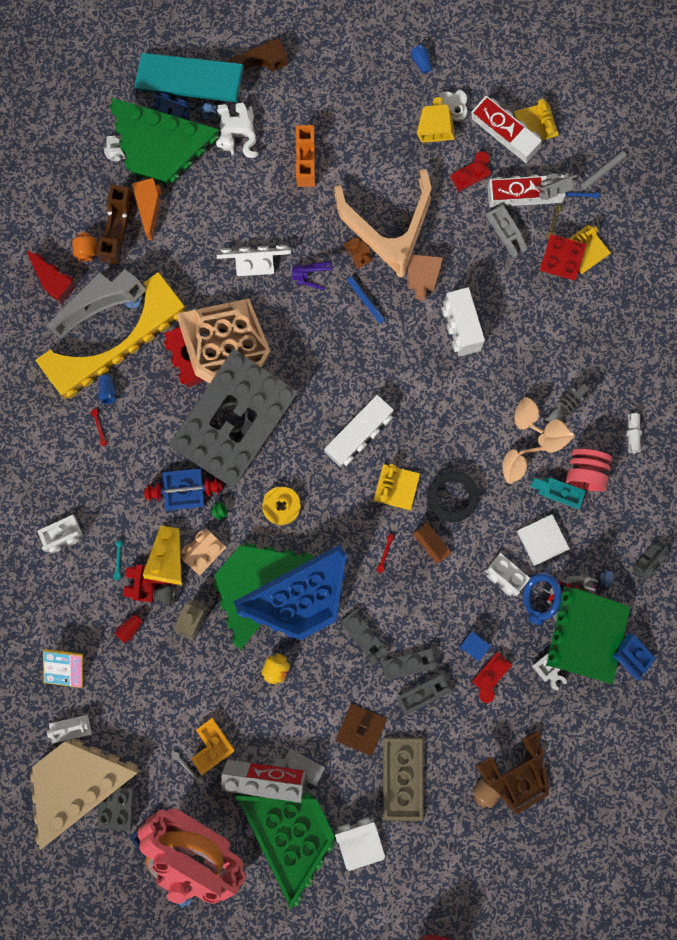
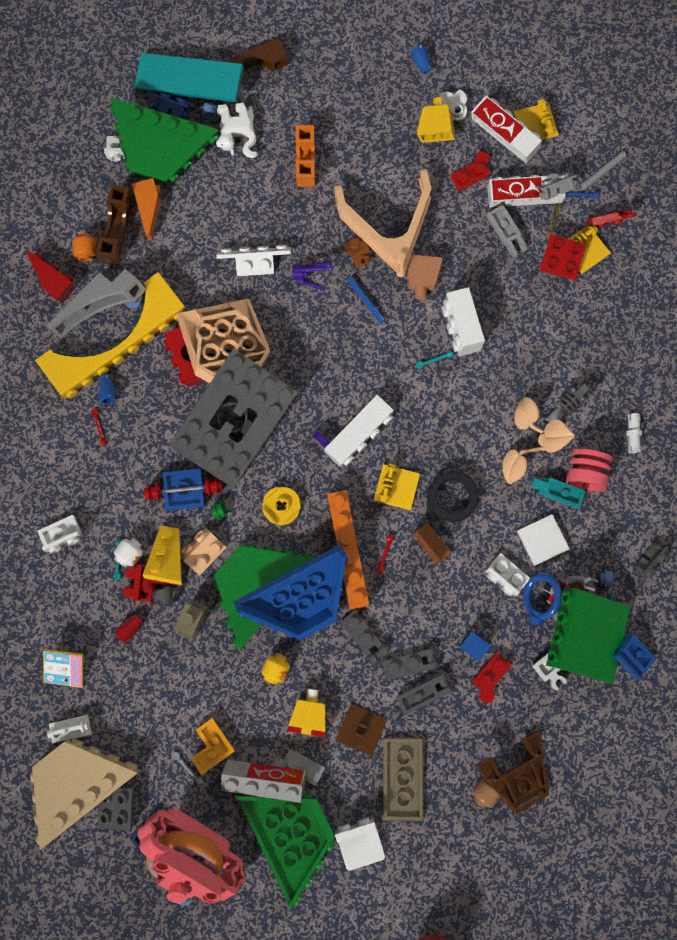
(128, 552): none -> white head
(308, 715): none -> yellow torso
(320, 440): none -> dark purple tile
(346, 538): none -> orange arch
(420, 364): none -> teal hinge
(614, 217): none -> red hinge

